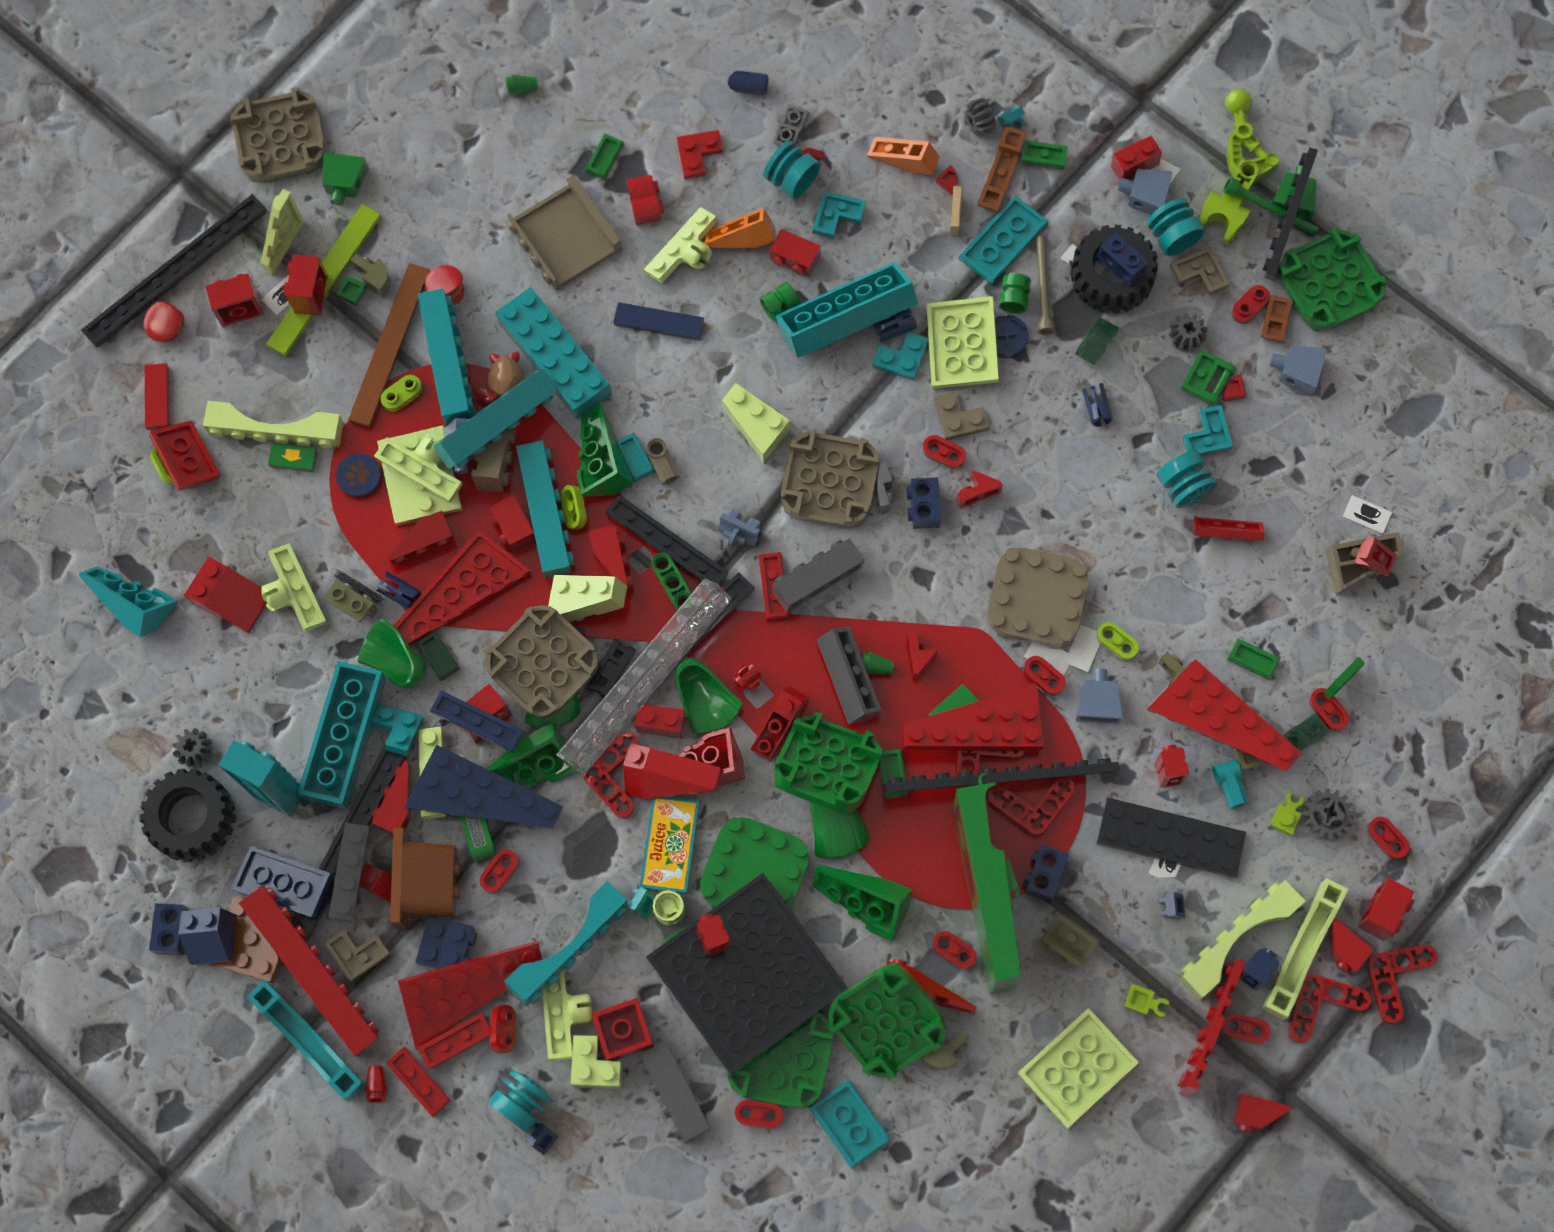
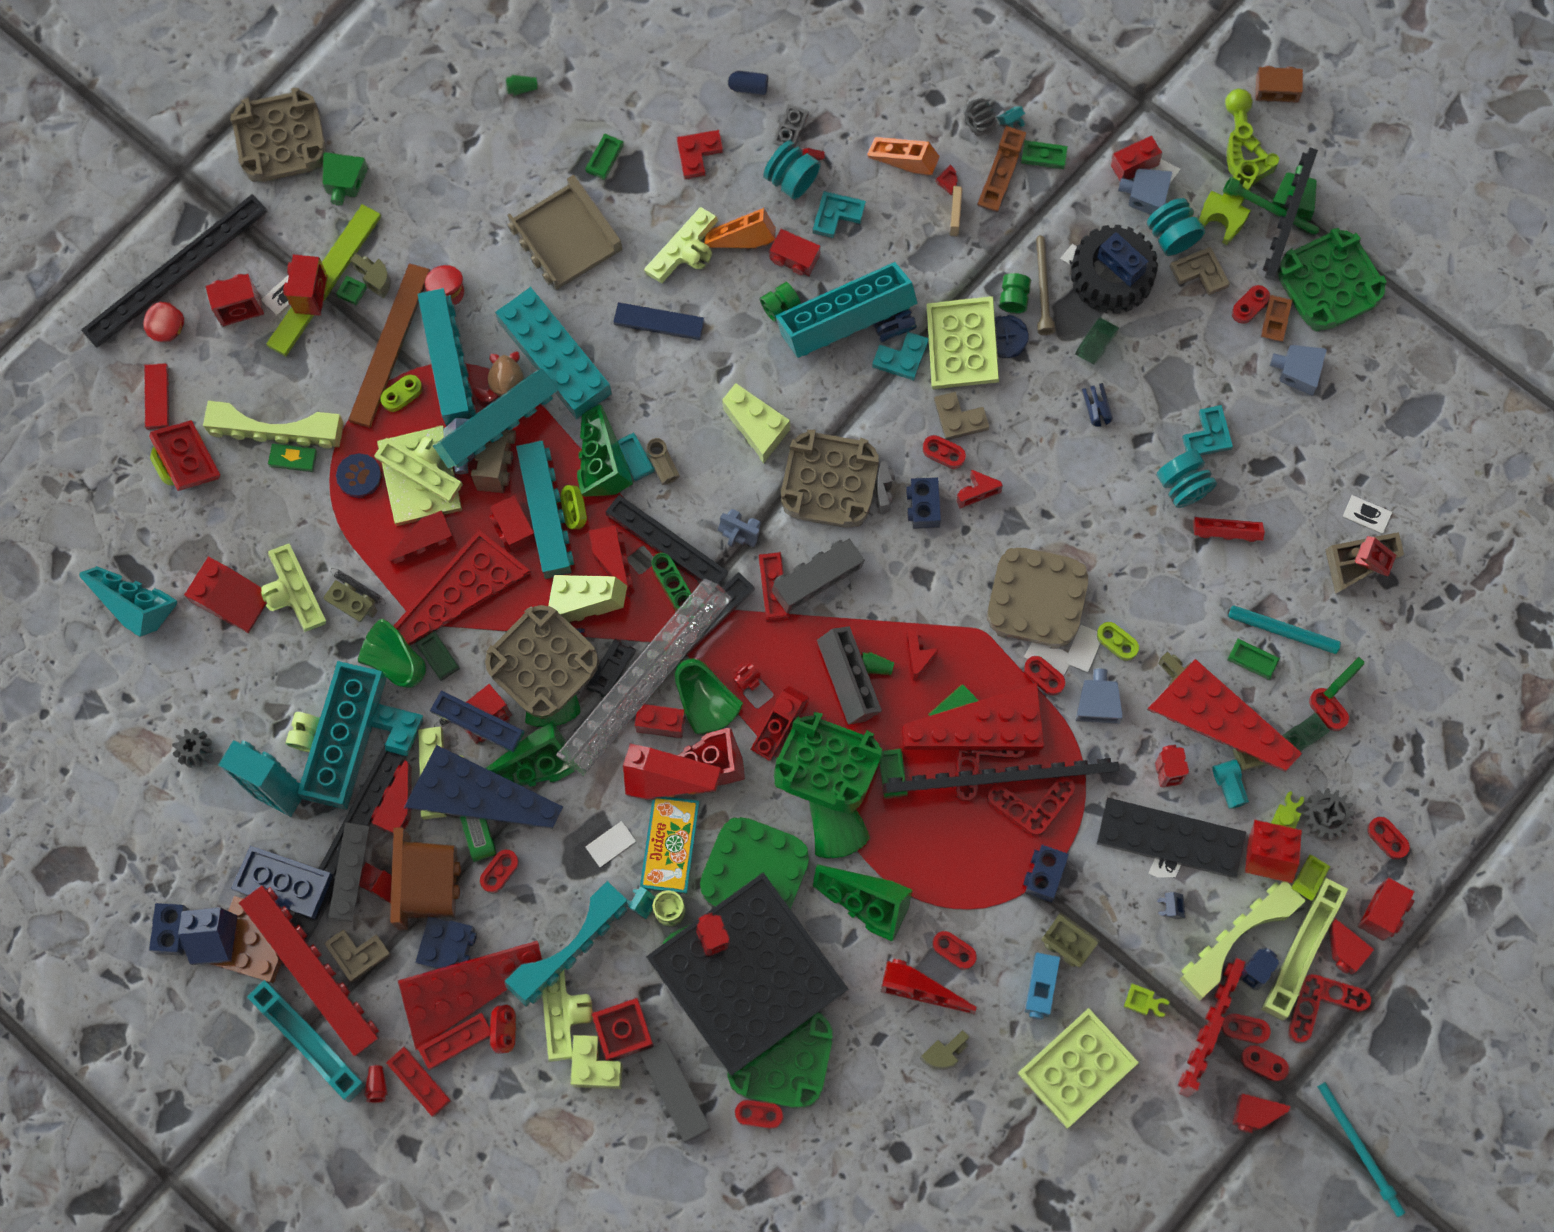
(167, 794): black tyre -> none
(282, 229): yellowish green plate -> none
(303, 731): none -> yellowish green wheel
(403, 592): dark blue arm -> none
(520, 1101): teal wheel -> none
(541, 1138): dark blue tile -> none
(605, 770): red beam -> none
(610, 844): none -> white sticker
(644, 199): red brick -> none
(849, 1124): teal tile -> none
(887, 1021): green plate -> none
(989, 885): green piece -> none
(1003, 240): teal tile -> none
(1042, 985): none -> dark azure brick
(1197, 330): dark grey gear -> none
(1202, 373): green plate -> none
(1234, 389): red tile -> none
(1265, 1063): none -> red plate
(1273, 851): none -> red brick
(1279, 84): none -> dark orange brick
(1284, 629): none -> teal axle
(1310, 877): none -> lime tile
(1387, 1192): none -> teal bar
(1391, 968): red beam -> none

